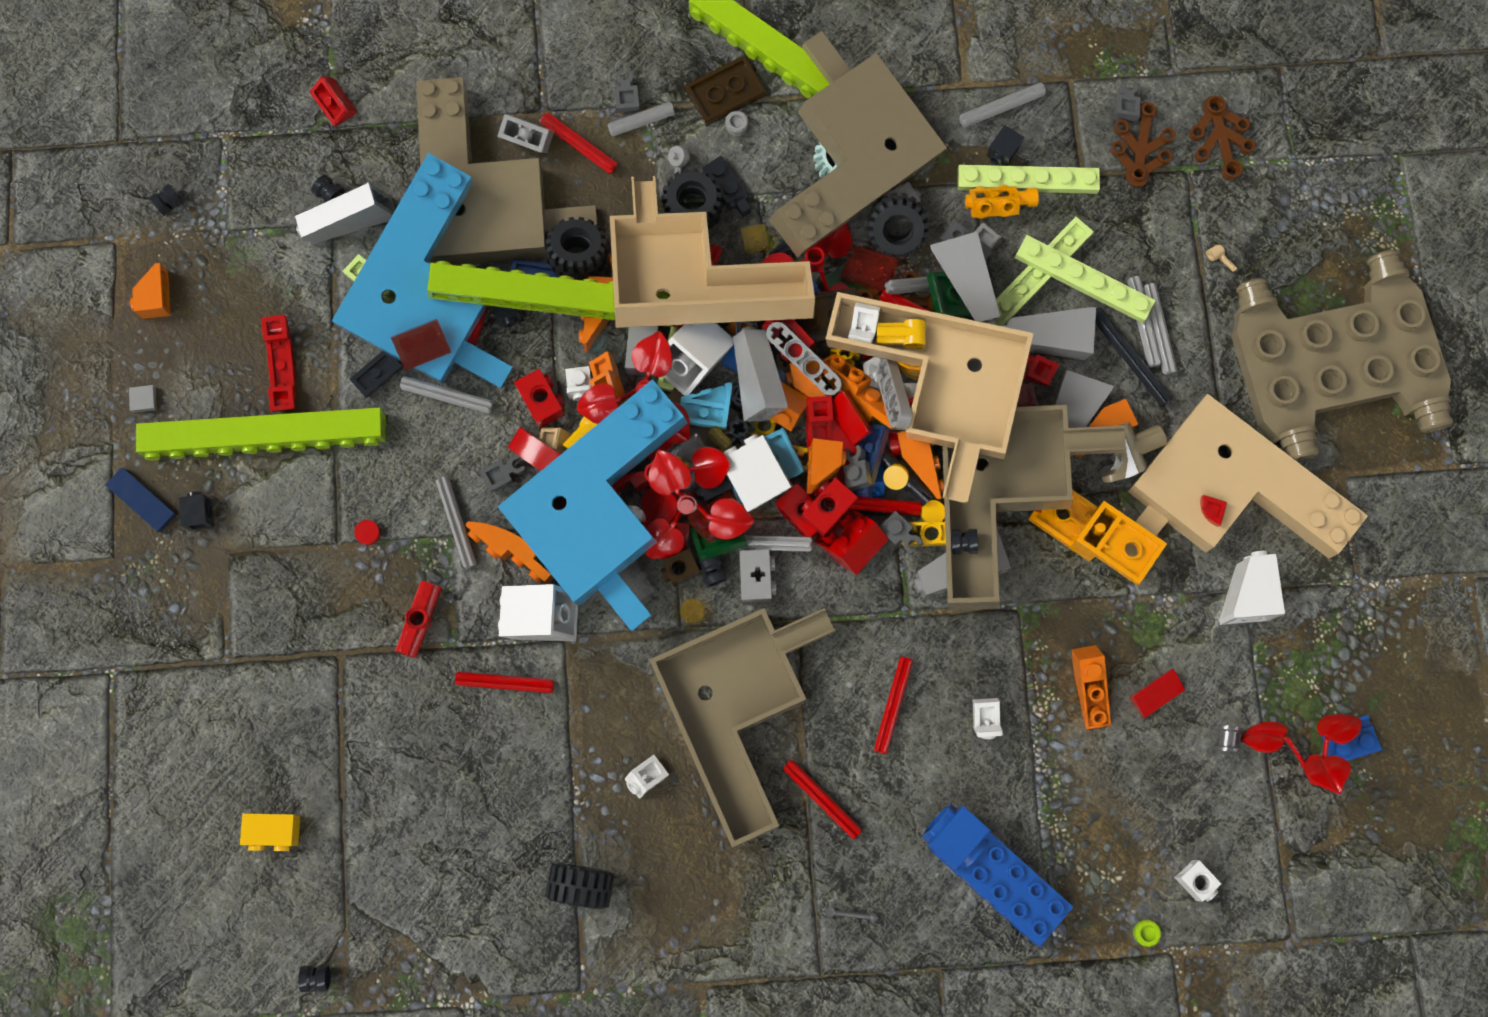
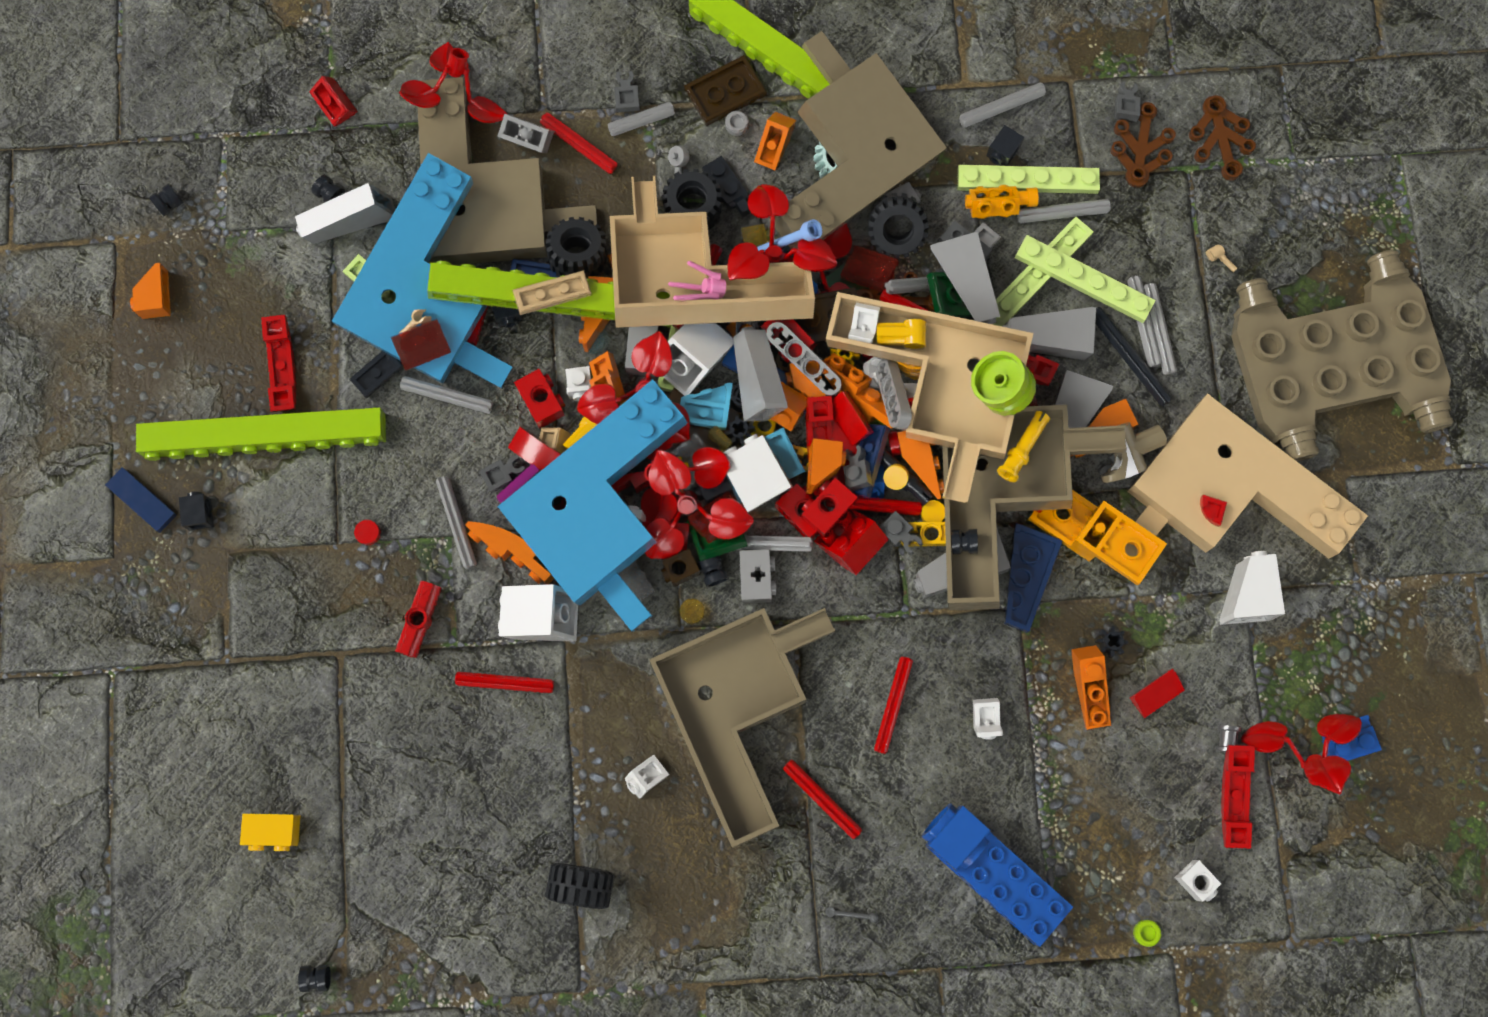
(142, 398): light grey tile -> none
(417, 319): none -> tan hand
(454, 62): none -> red plant
(523, 478): none -> magenta tile
(551, 292): none -> tan tile
(713, 287): none -> bright pink plant
(749, 263): none -> red plant
(774, 140): none -> orange slope
(809, 231): none -> light blue piece
(1003, 383): none -> lime wheel
(1018, 455): none -> yellow pin
(1029, 572): none -> dark blue wing
(1064, 211): none -> light grey axle
(1119, 642): none -> black gear
(1236, 796): none -> red slope

